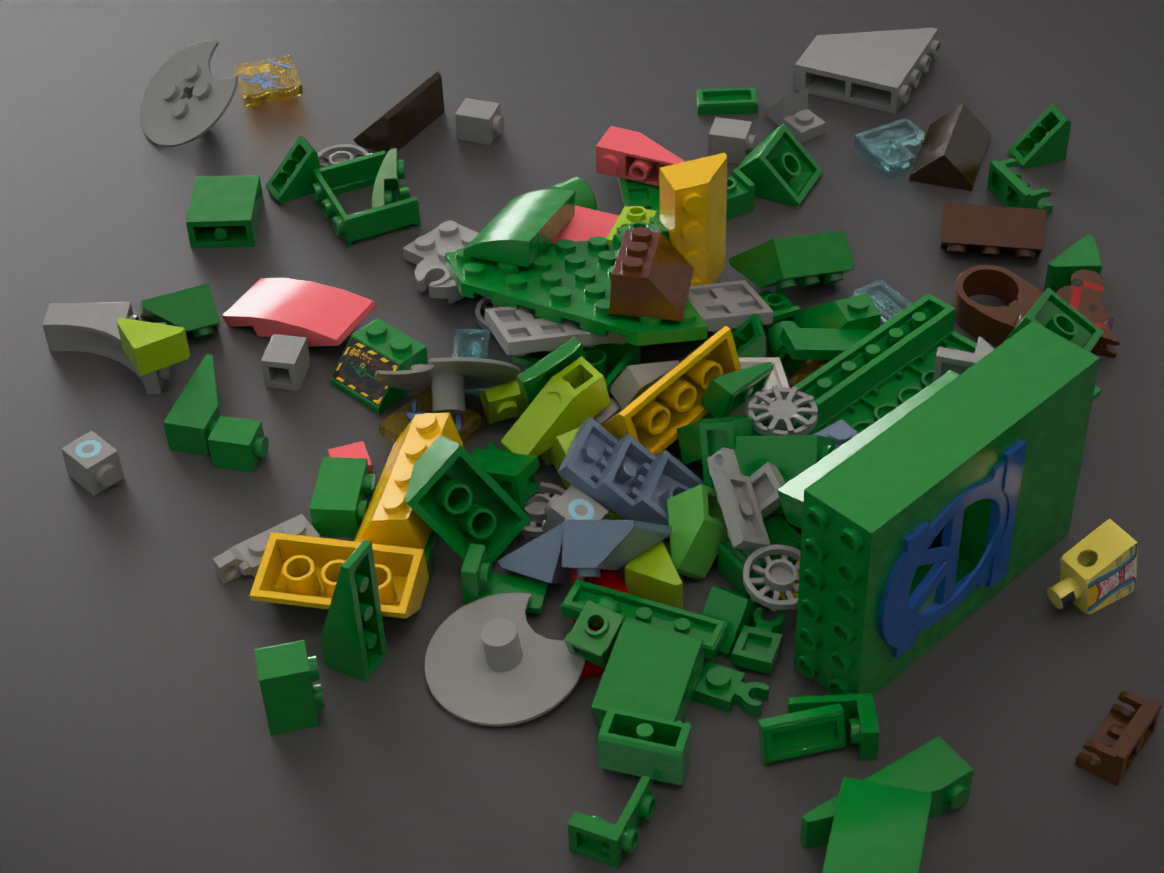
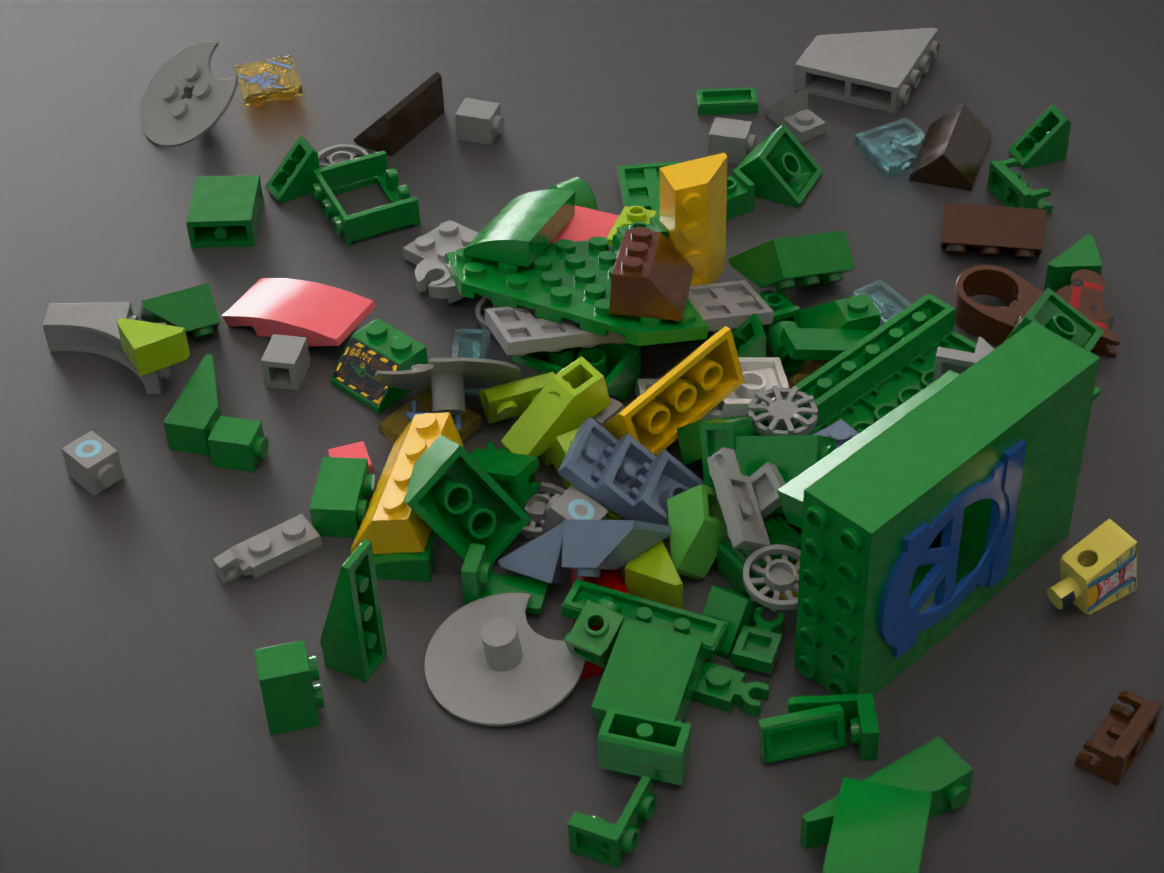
(306, 570): yellow slope -> none
(388, 178): green slope -> none
(537, 376): green slope -> none
(632, 156): coral slope -> none
(637, 379): light grey slope -> none
(735, 389): green slope -> none

